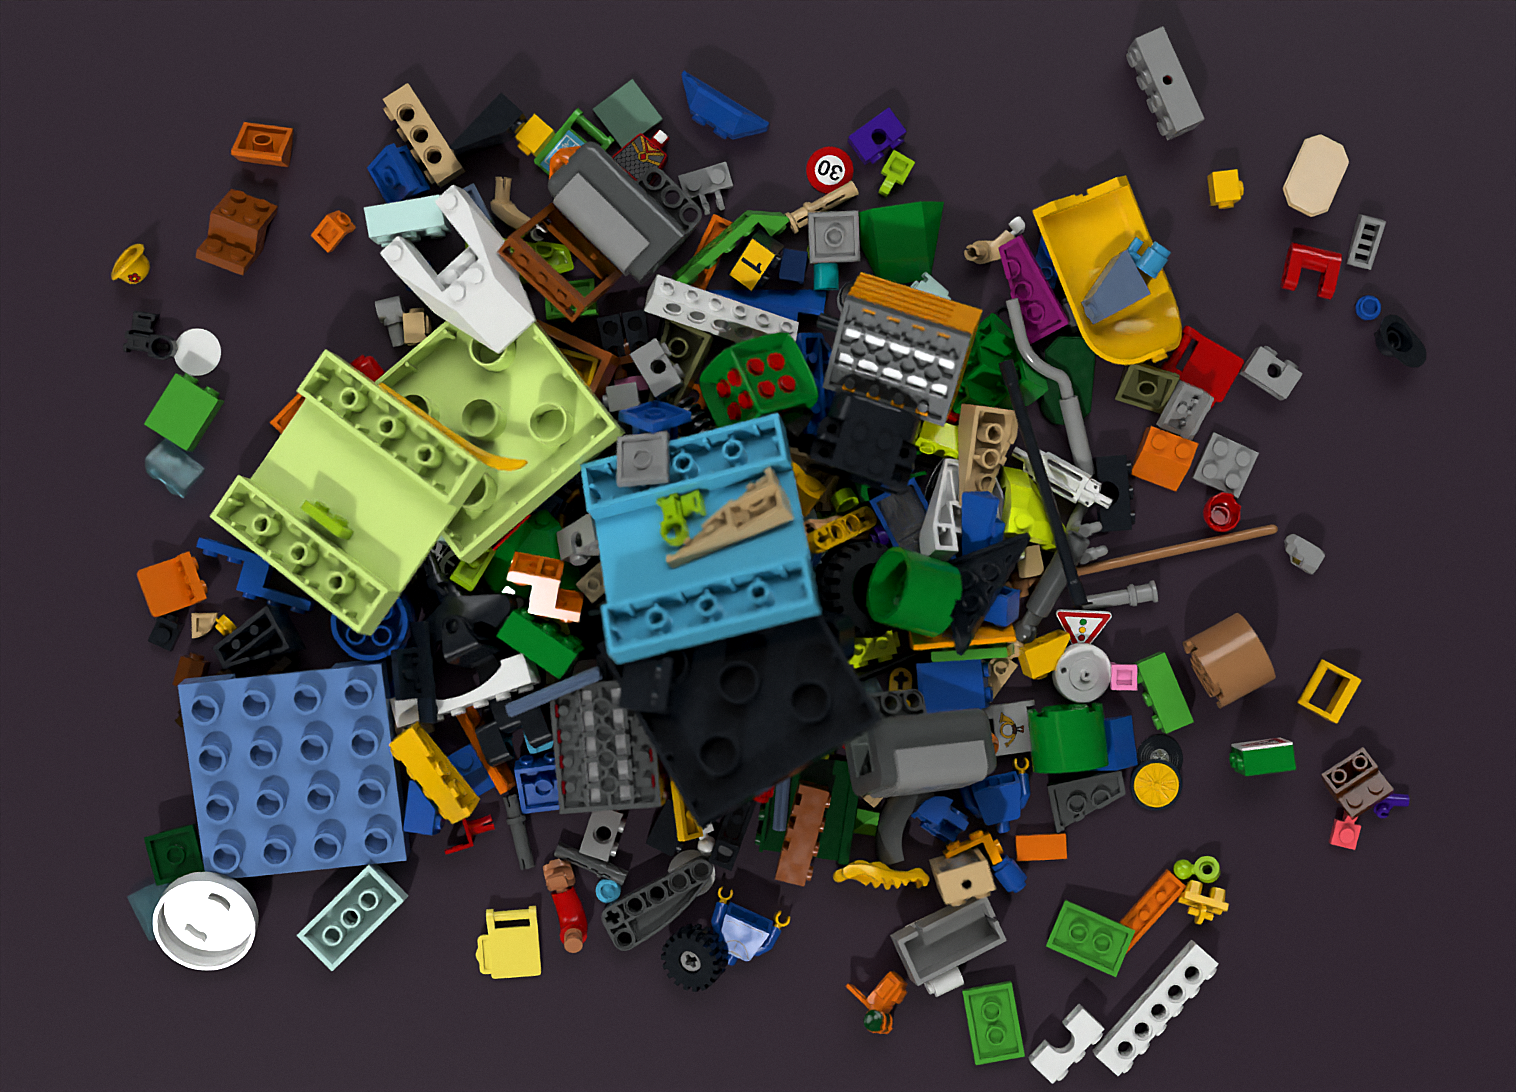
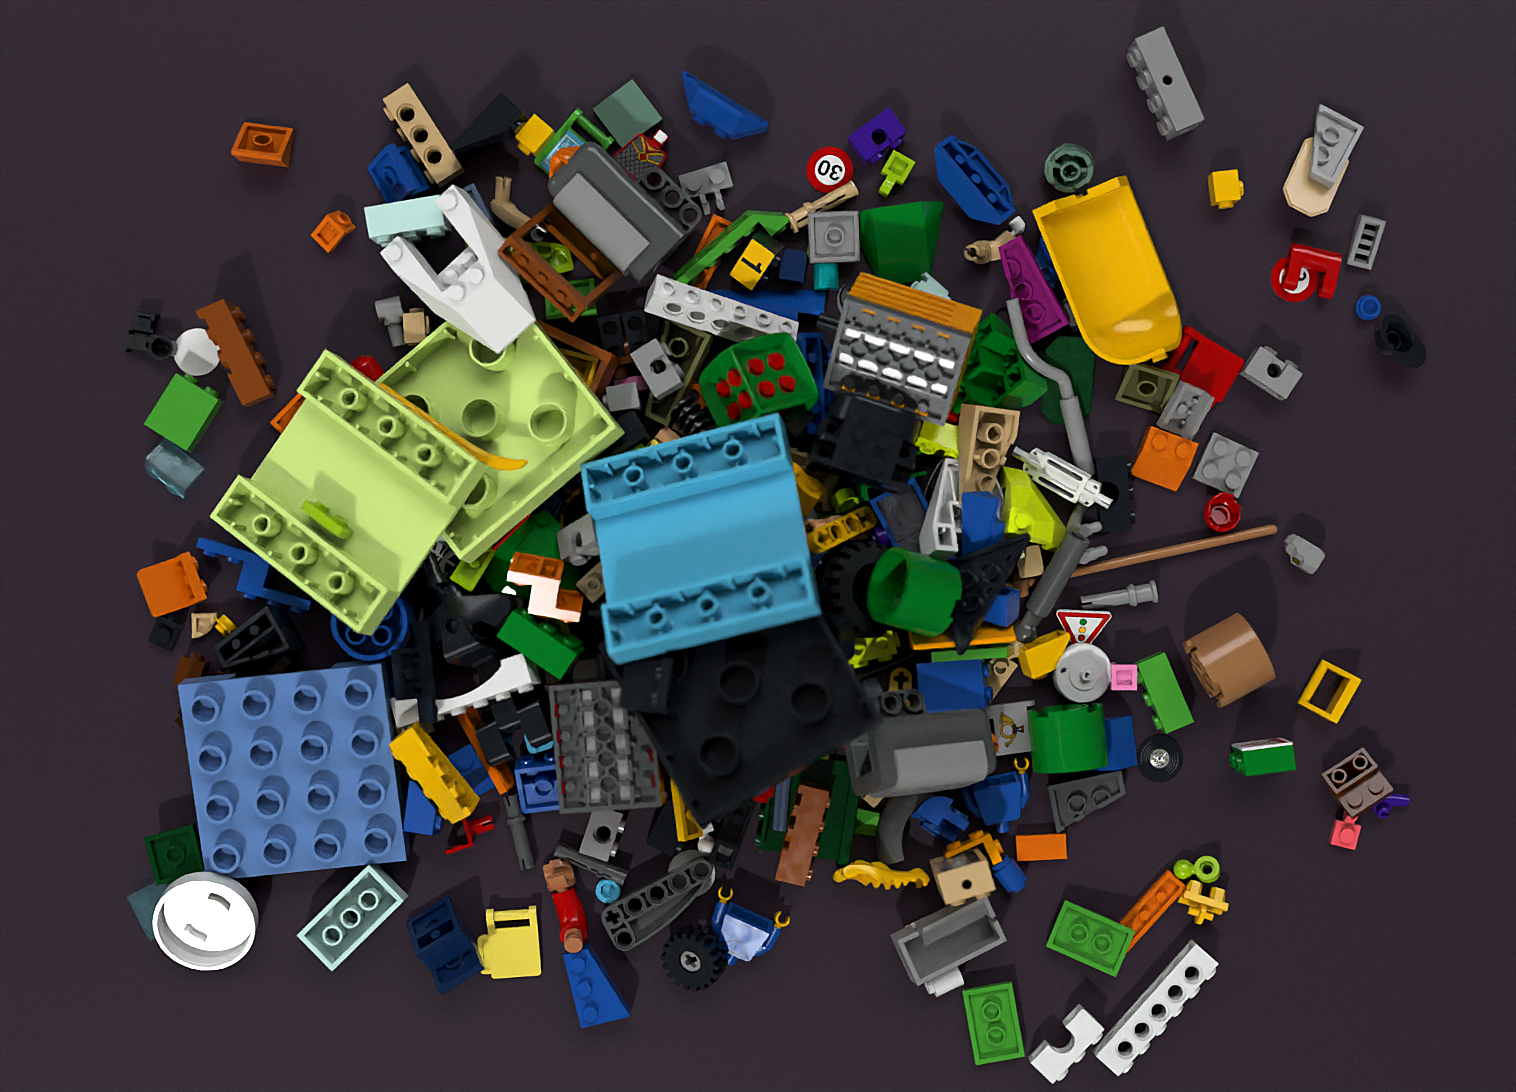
(131, 265): yellow hat -> none
(236, 231): dark orange bracket -> none
(238, 351): none -> dark orange wedge
(445, 945): none -> dark blue bracket
(553, 691): sand blue axle -> none
(593, 990): none -> blue wedge
(643, 459): light grey tile -> none
(655, 417): blue bracket -> none
(677, 509): lime piece -> none
(755, 511): tan wedge -> none
(881, 1001): orange piece -> none
(973, 181): none -> blue wedge
(1069, 167): none -> sand green cone
(1074, 584): black piece -> none
(1115, 288): sand blue slope -> none
(1152, 259): dark azure piece -> none
(1156, 784): yellow wheel -> none
(1306, 285): none -> red sticker
(1332, 144): none -> light grey wing

